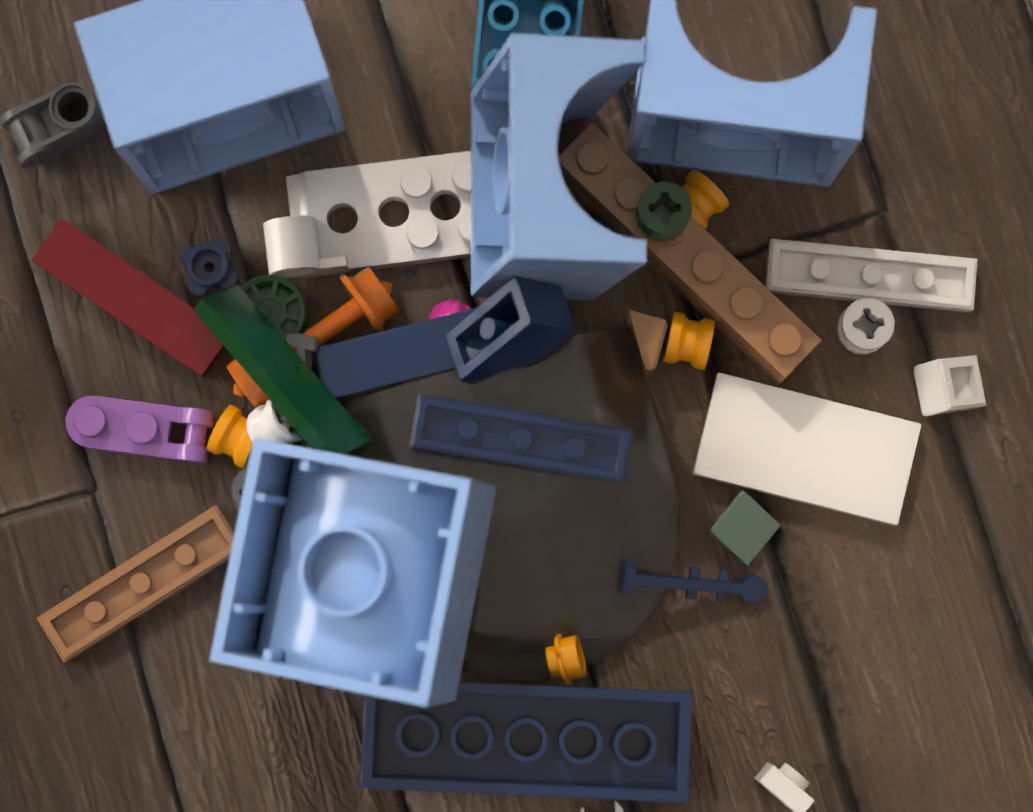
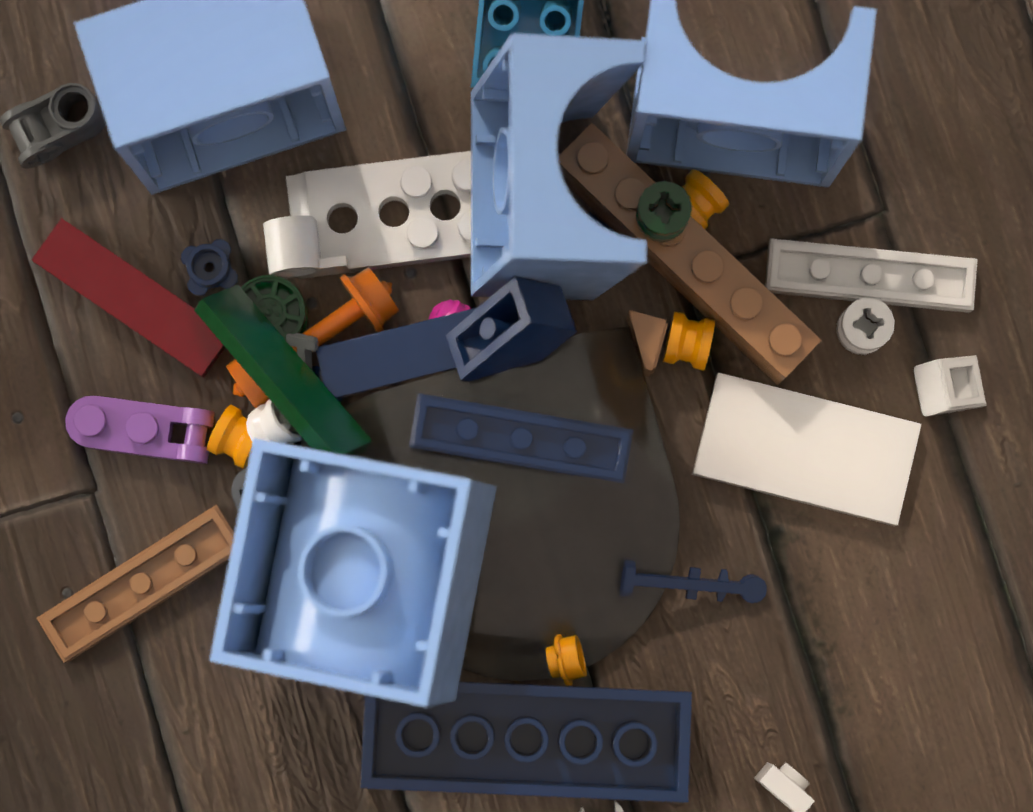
(743, 528): sand green slope -> none

